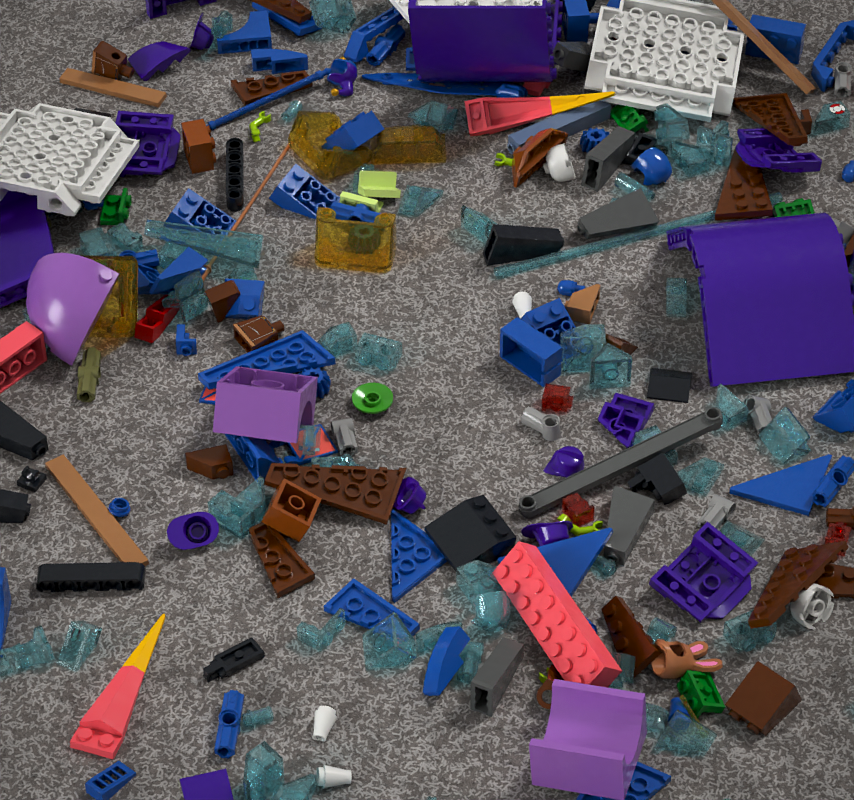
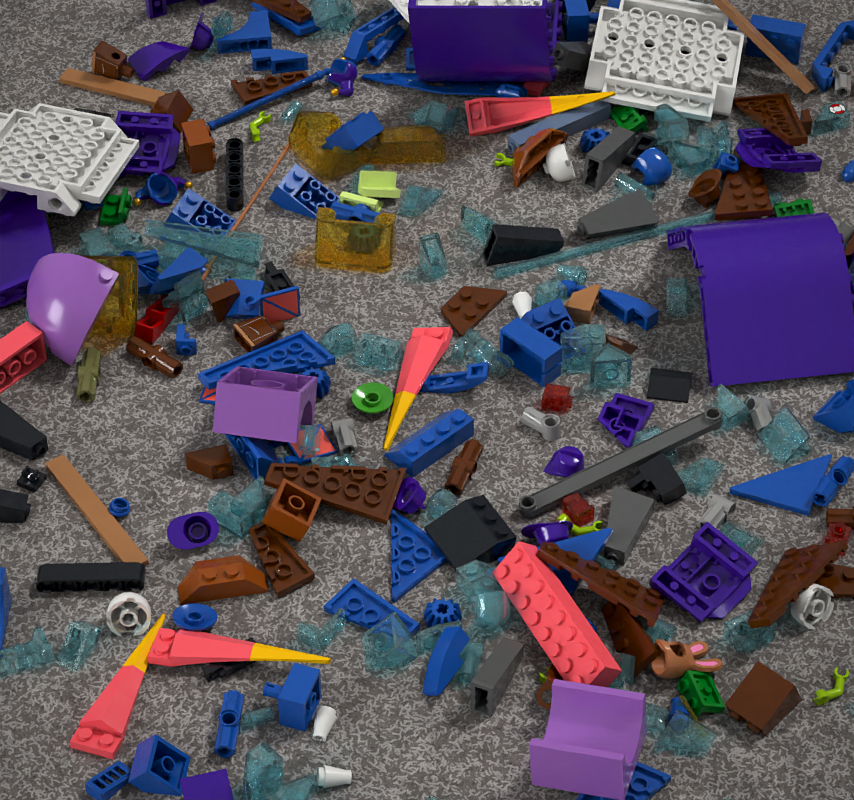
(128, 610): none -> white cylinder
(154, 357): none -> reddish brown piece
(158, 767): none -> blue slope
(159, 186): none -> blue piece
(174, 104): none -> reddish brown slope
(194, 617): none -> blue dish
(197, 647): none -> coral plate
(220, 580): none -> dark orange wedge
(276, 278): none -> black hinge
(276, 305): none -> flag
(297, 696): none -> blue brick
(419, 359): none -> coral plate
(432, 256): none -> clear light blue slope
(432, 442): none -> blue slope
(441, 502): none -> clear light blue head
(442, 612): none -> blue gear
(457, 381): none -> blue slope
(464, 466): none -> reddish brown piece
(470, 307): none -> reddish brown wing
(486, 353): none -> clear light blue piece
(550, 291): none -> clear light blue brick
(574, 273): none -> clear light blue cone
(606, 582): none -> reddish brown wing
(629, 308): none -> blue slope
(706, 187): none -> reddish brown piece
(727, 162): none -> blue bracket
(824, 696): none -> lime arm

